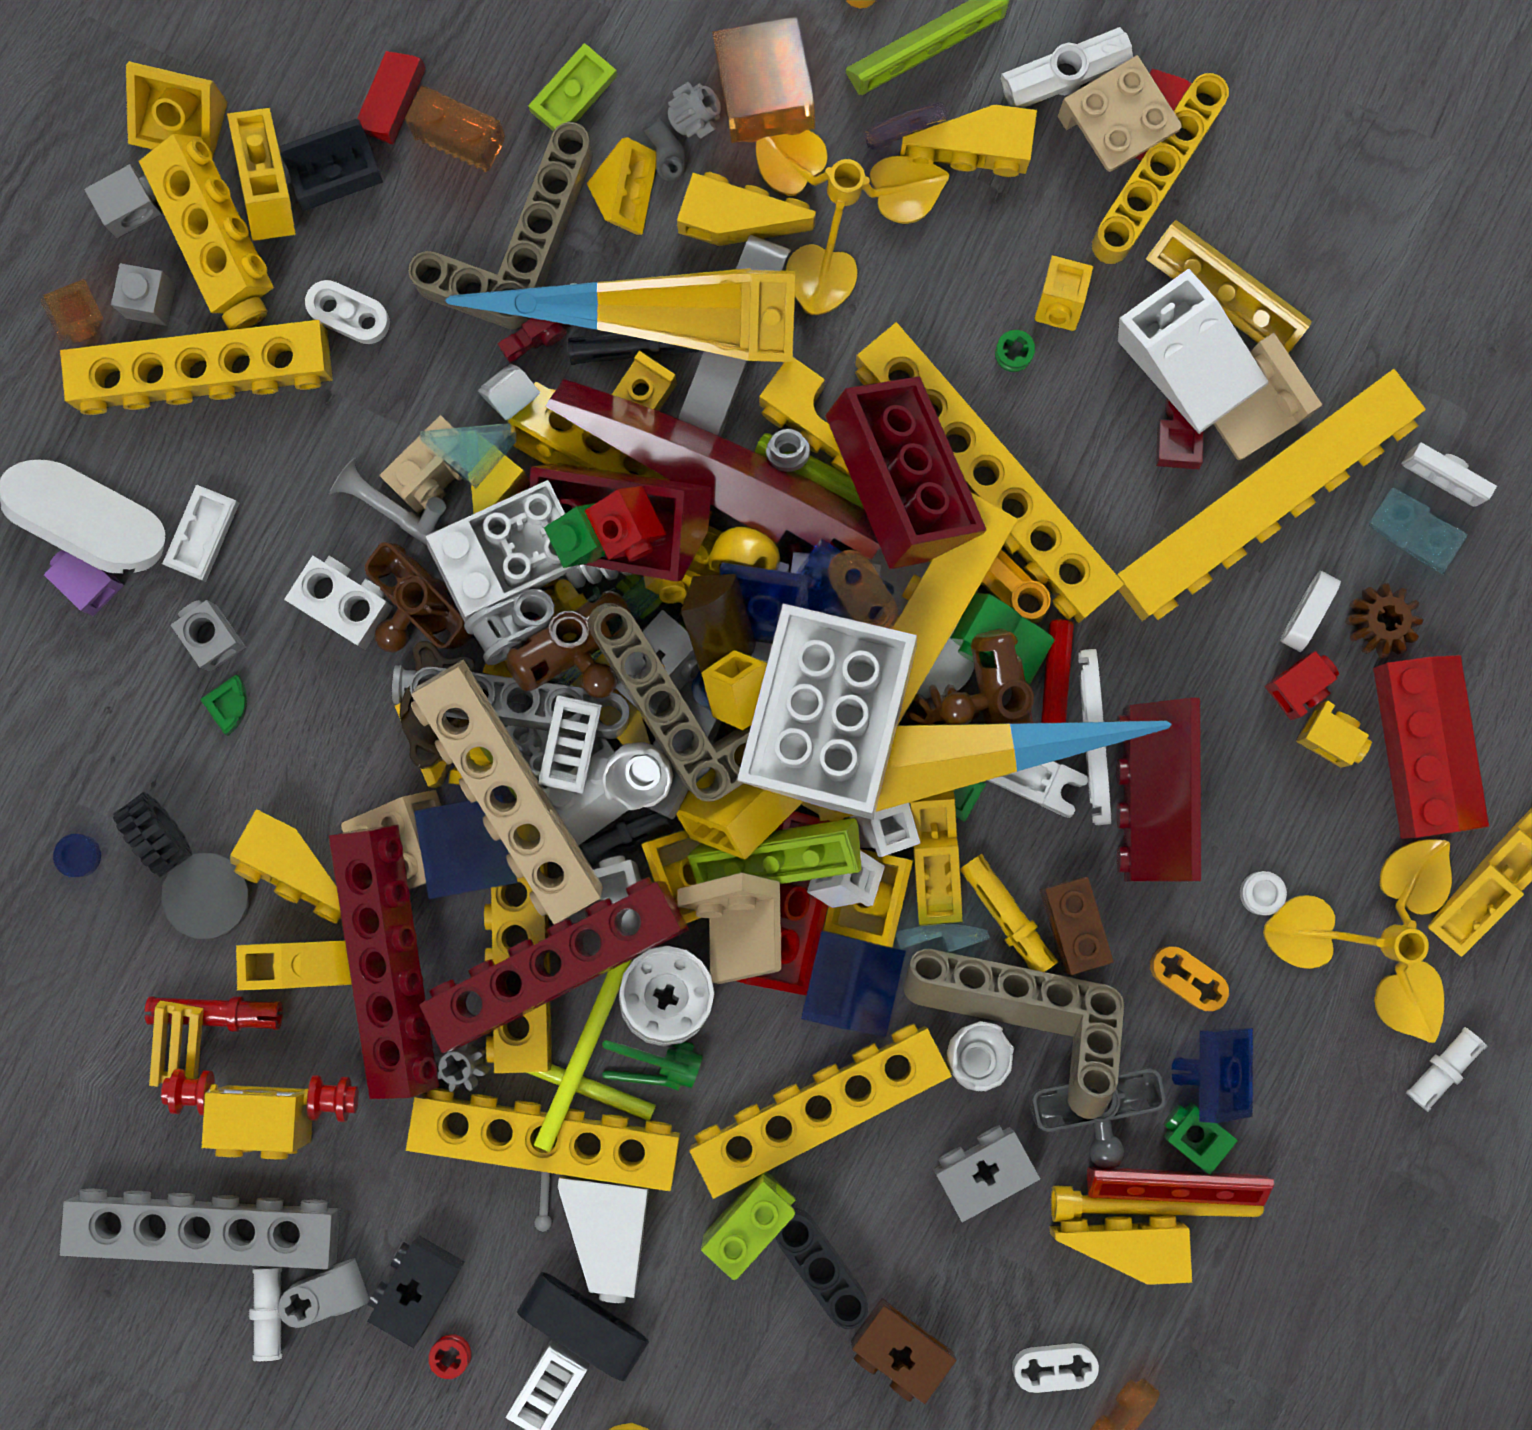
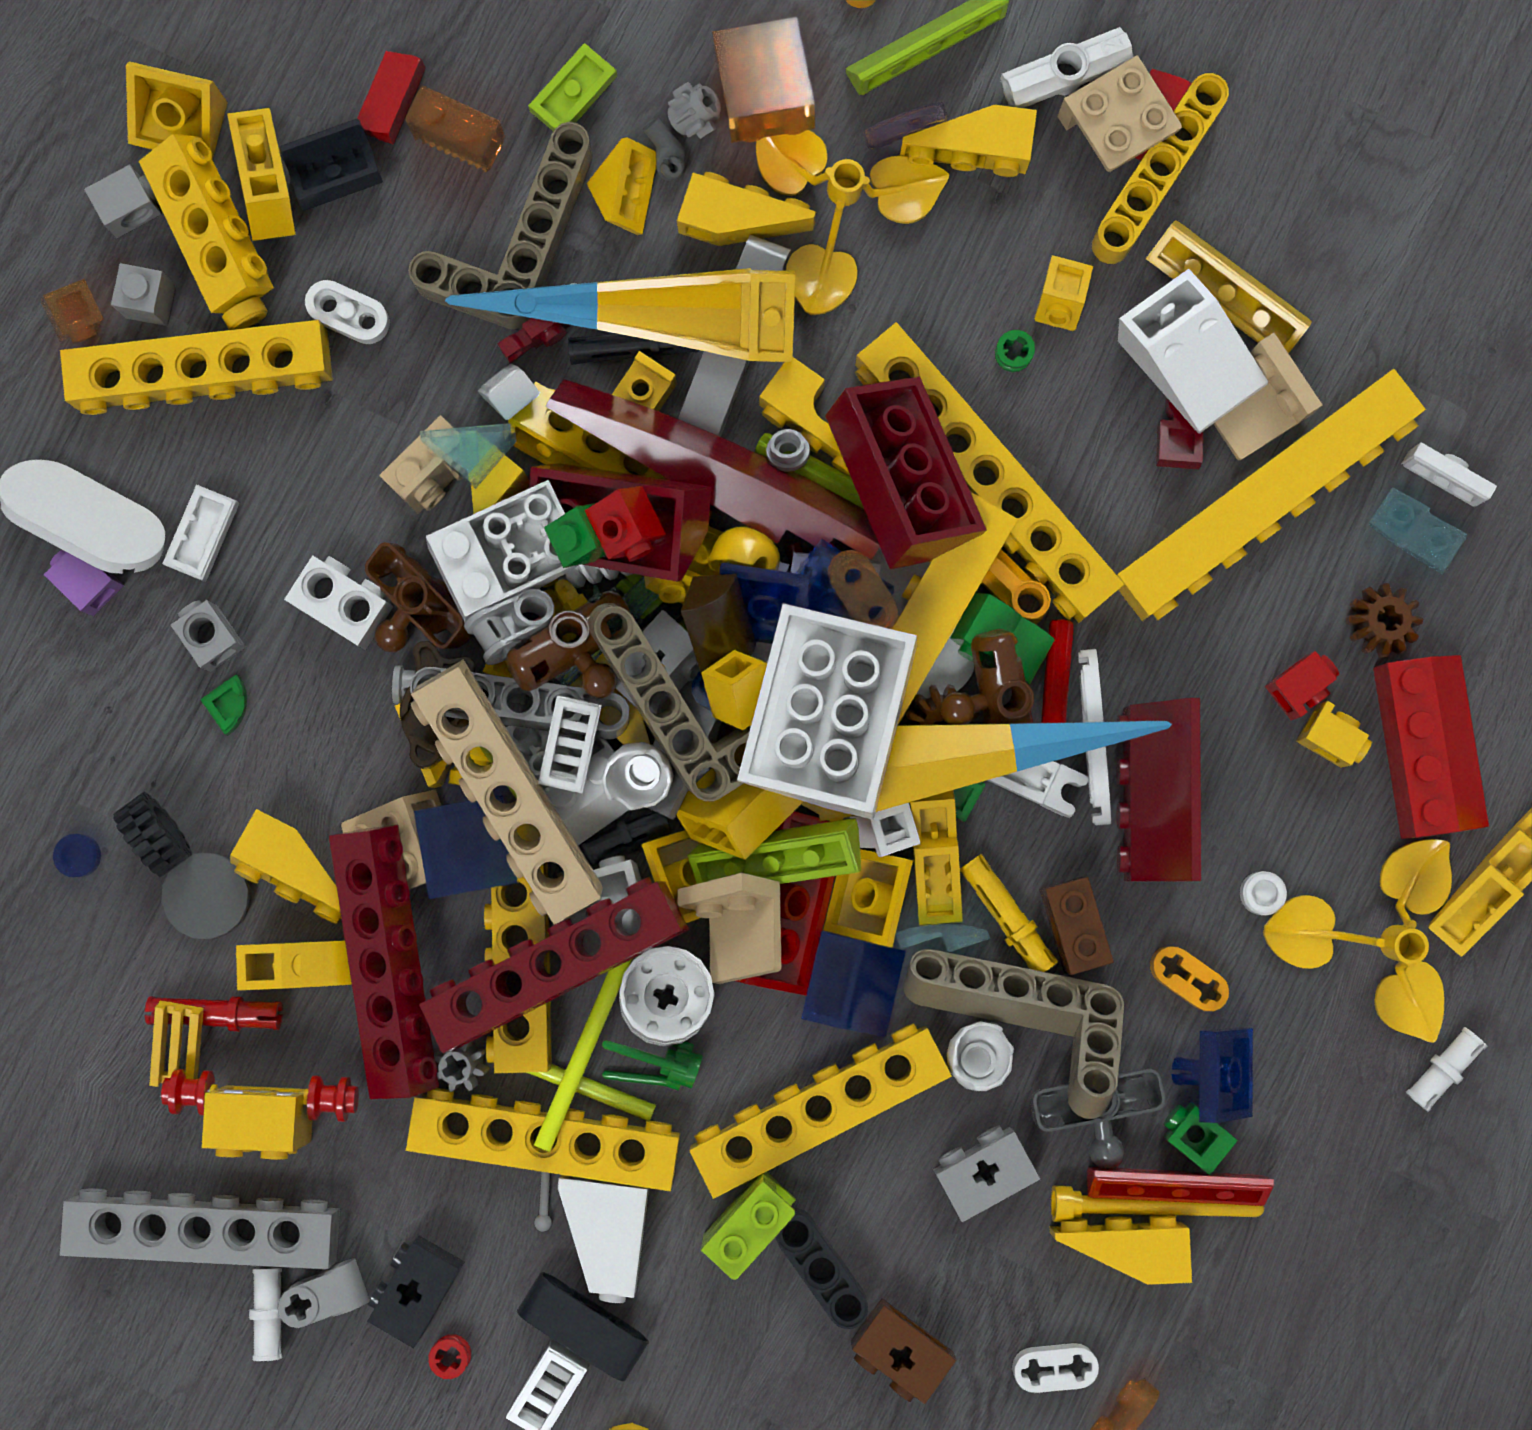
(352, 483): light grey piece -> none
(850, 888): white brick -> none
(1310, 611): white beam -> none

